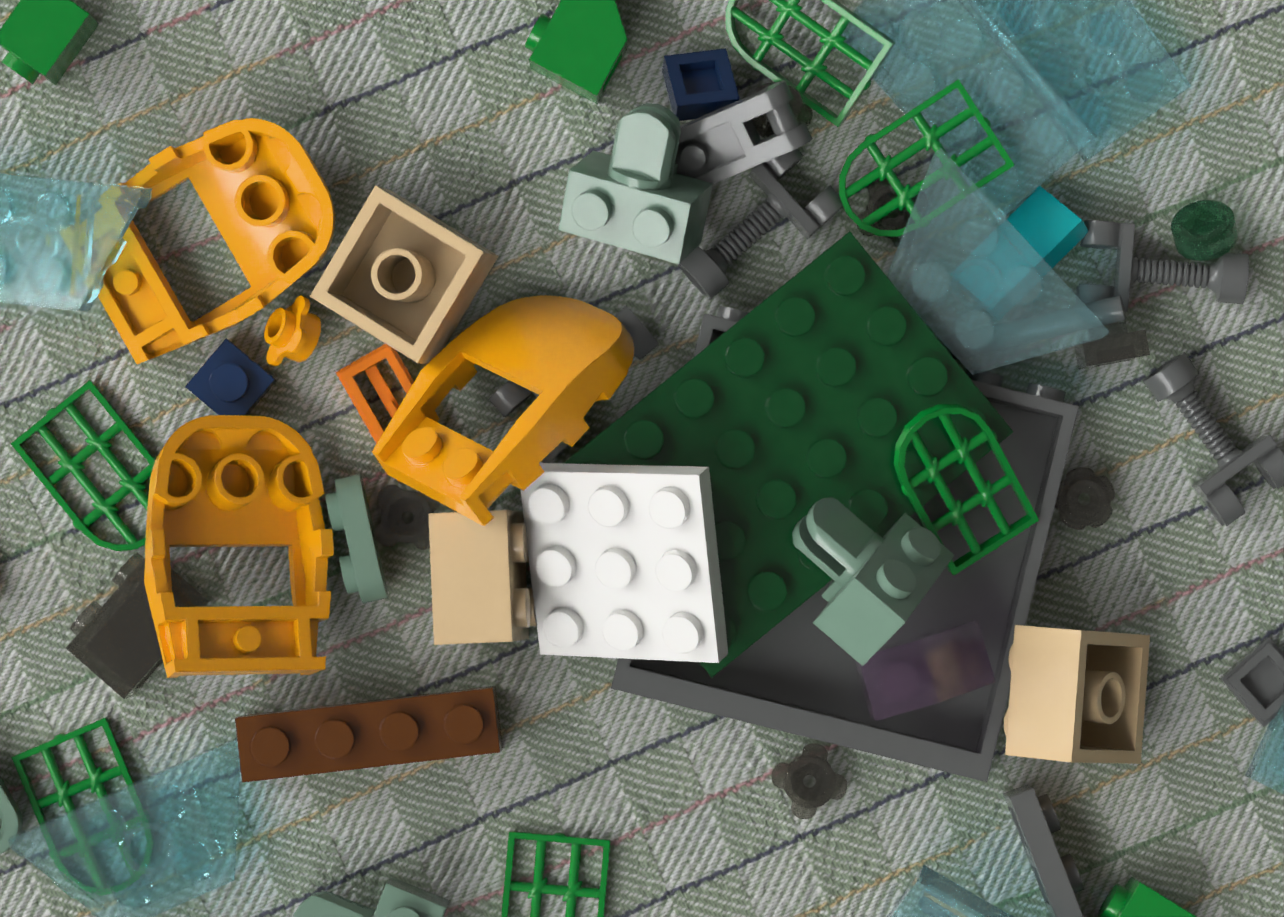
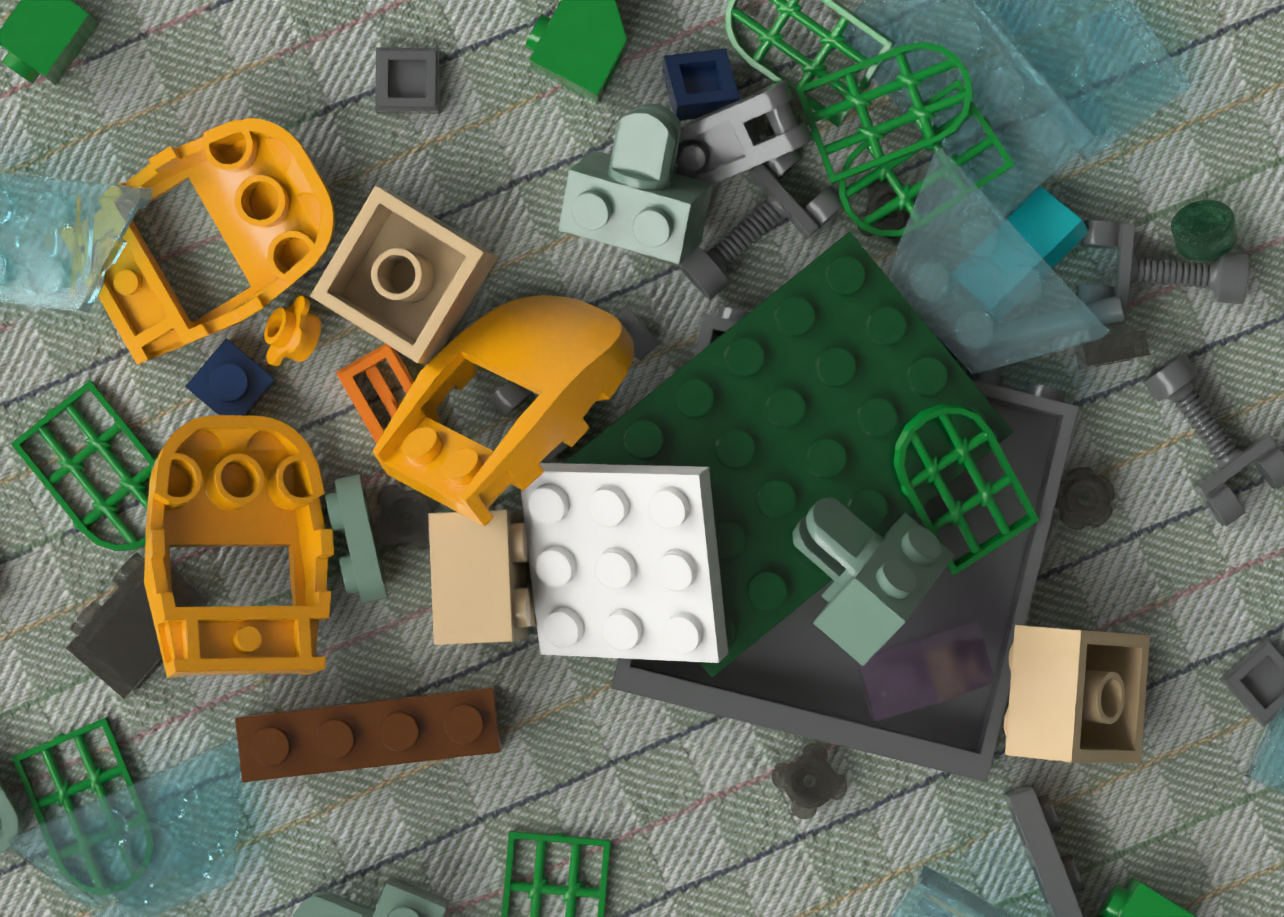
(407, 80): none -> dark grey tile
(861, 100): none -> green window

